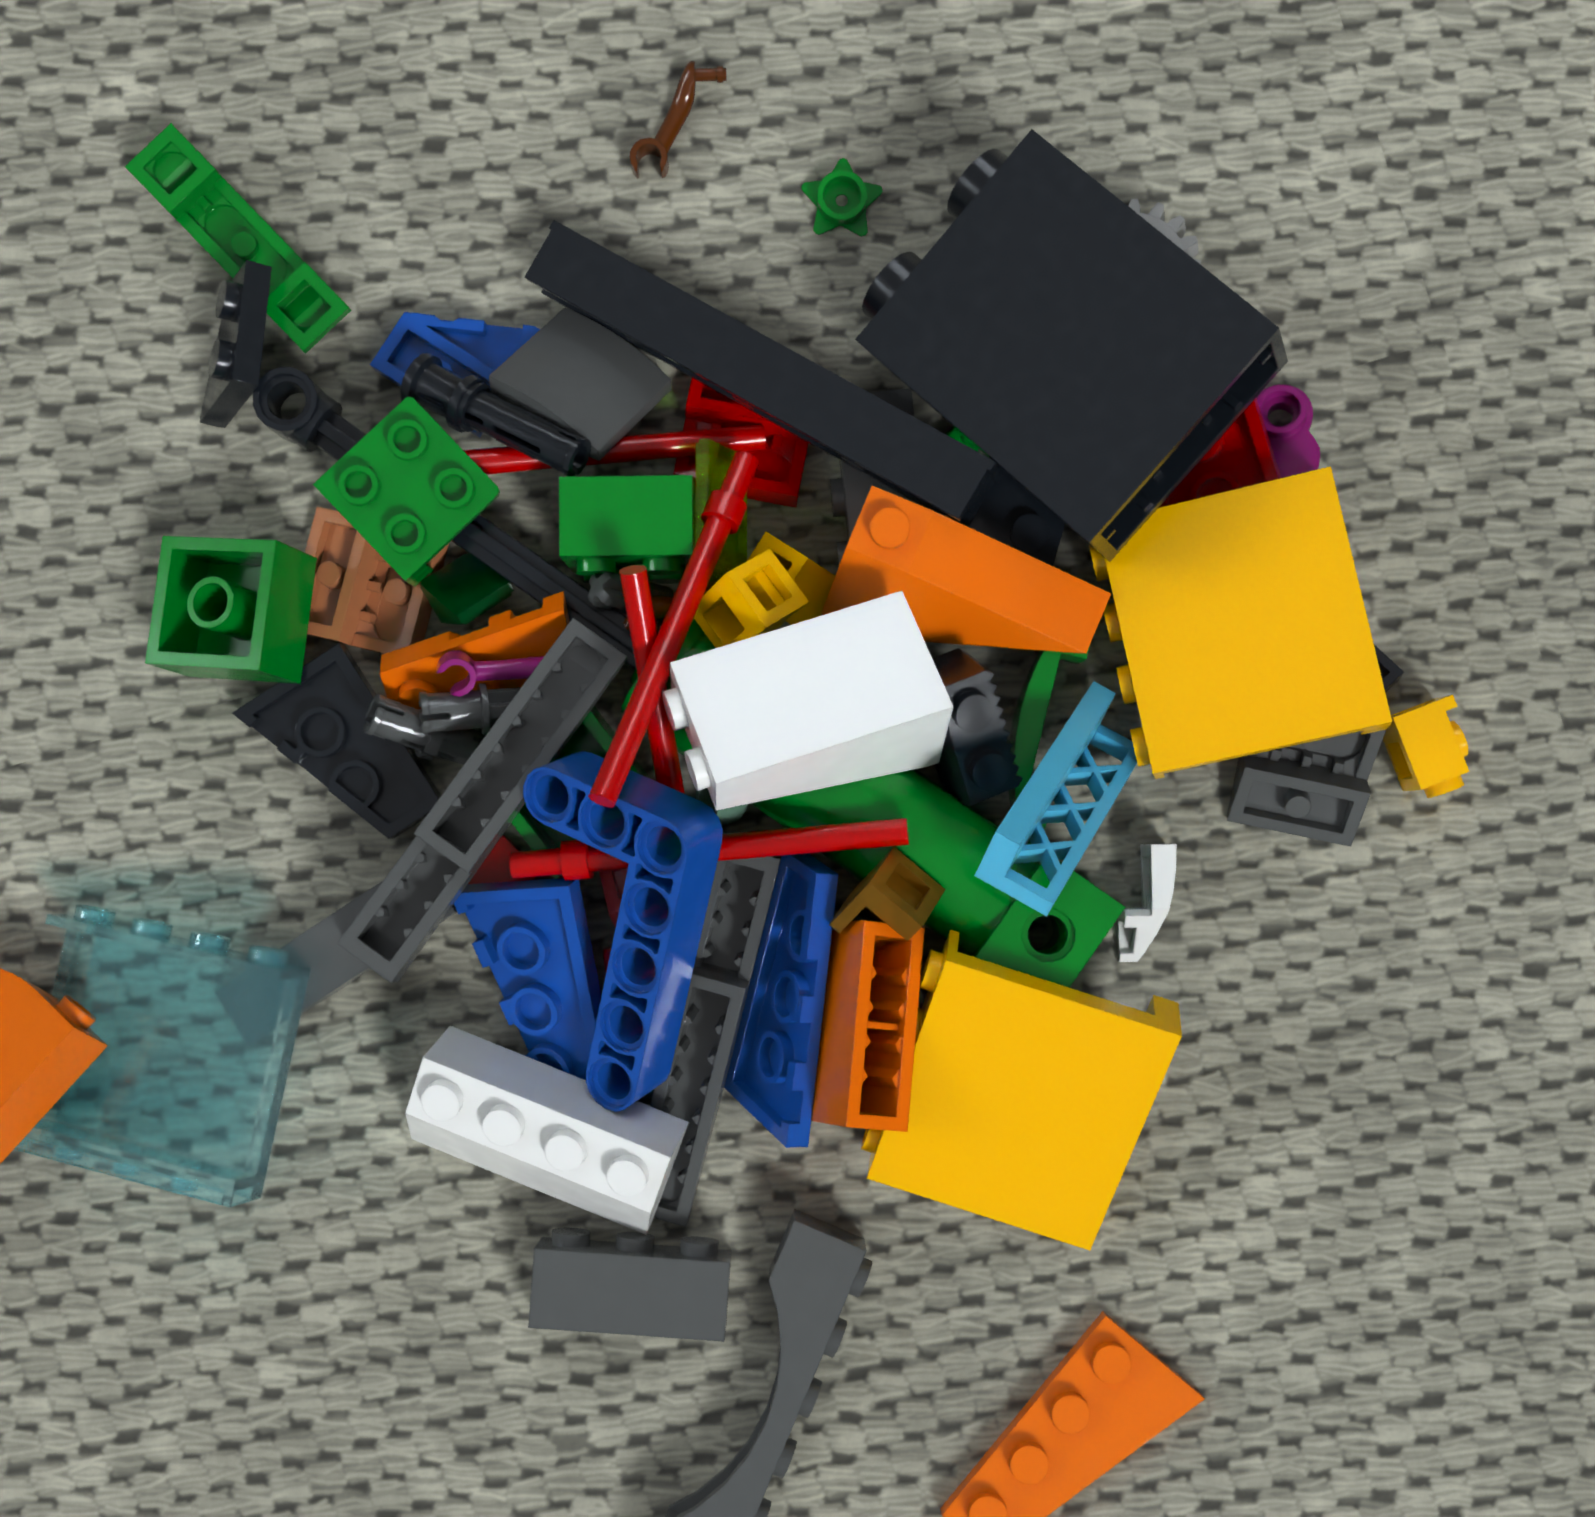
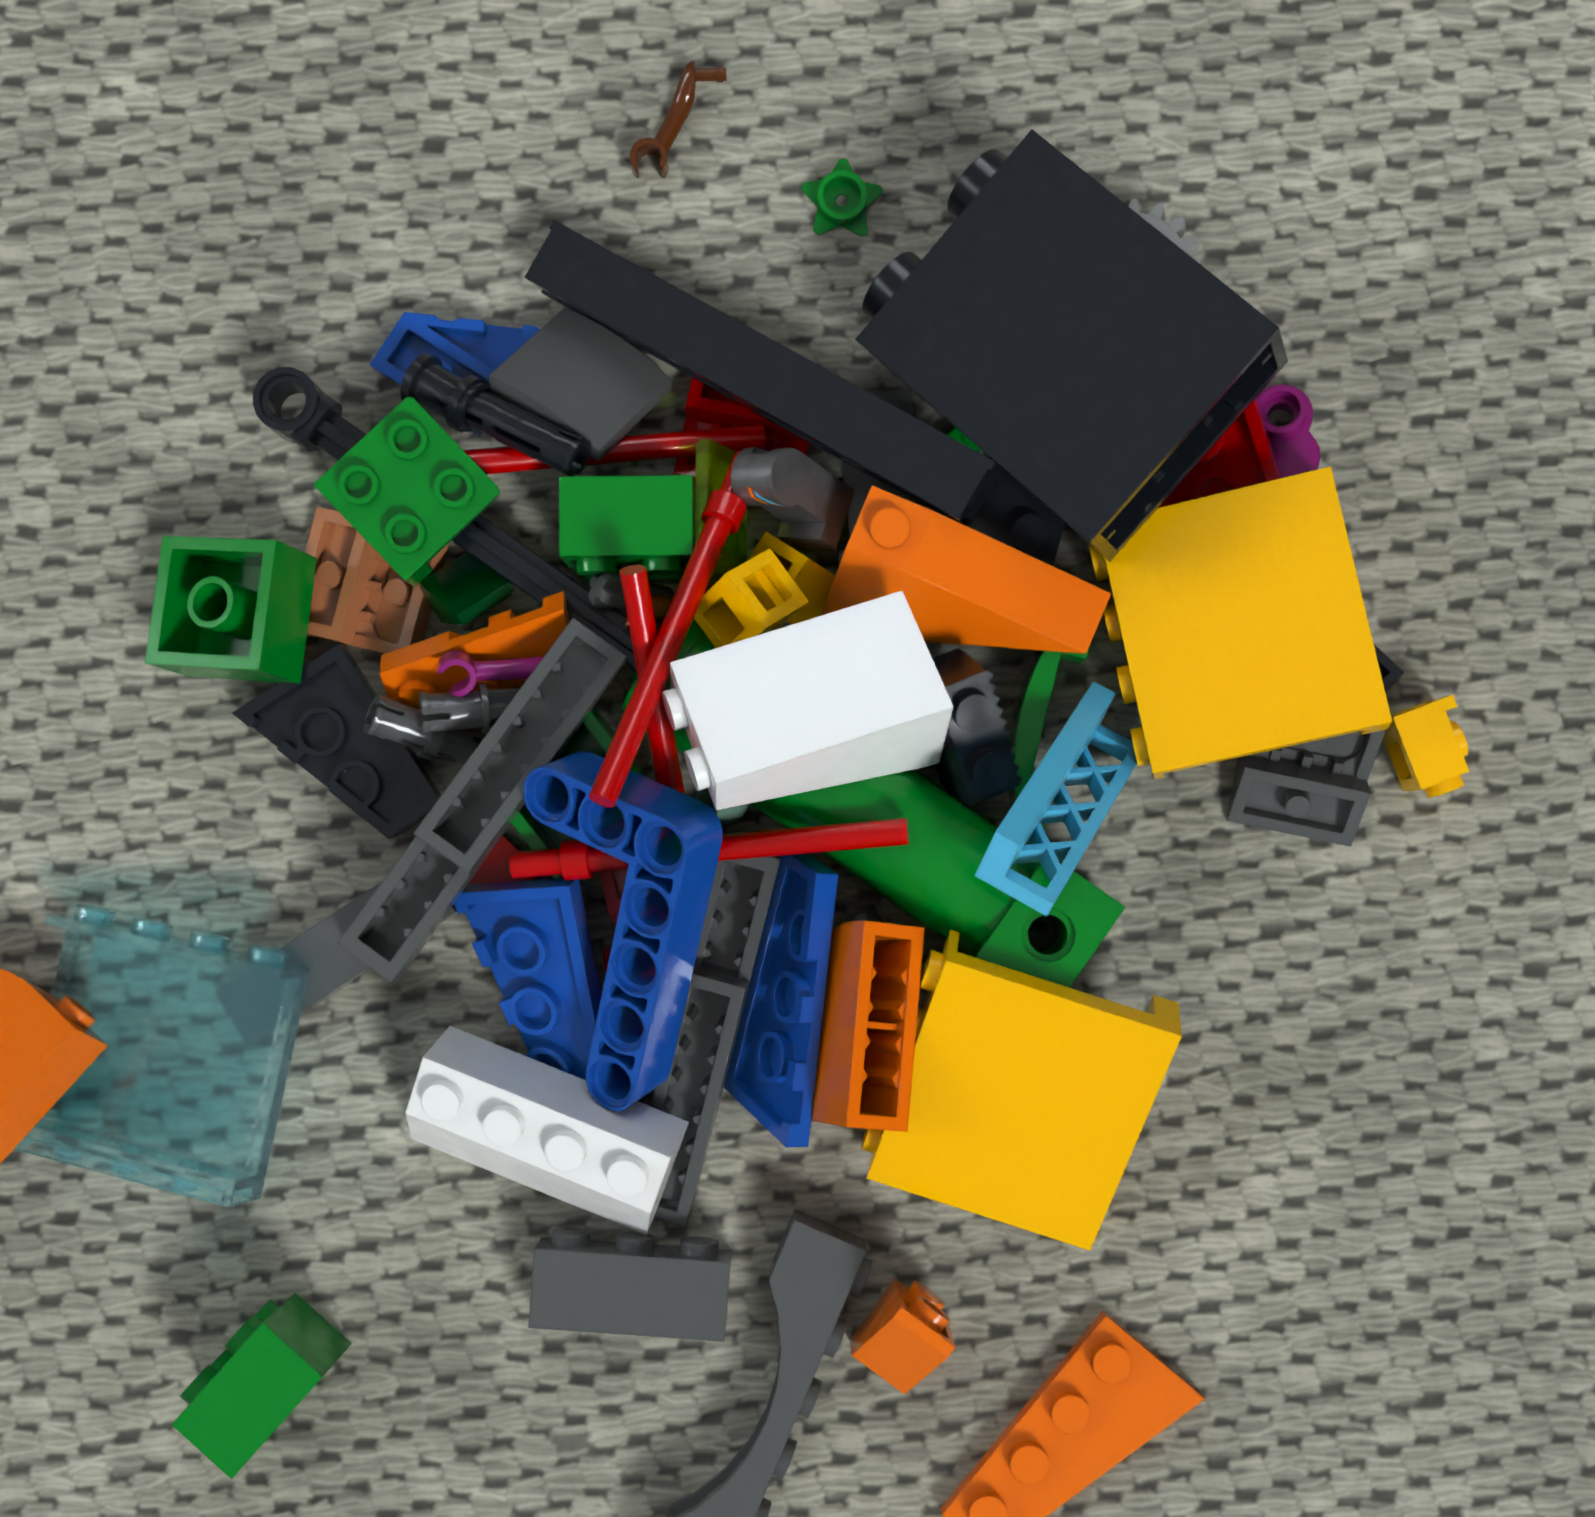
(236, 233): green slope -> none
(239, 343): black wing -> none
(258, 1381): none -> green brick
(796, 492): none -> flat silver leg
(892, 894): pearl gold panel -> none
(904, 1335): none -> orange slope
(1140, 925): white slope -> none

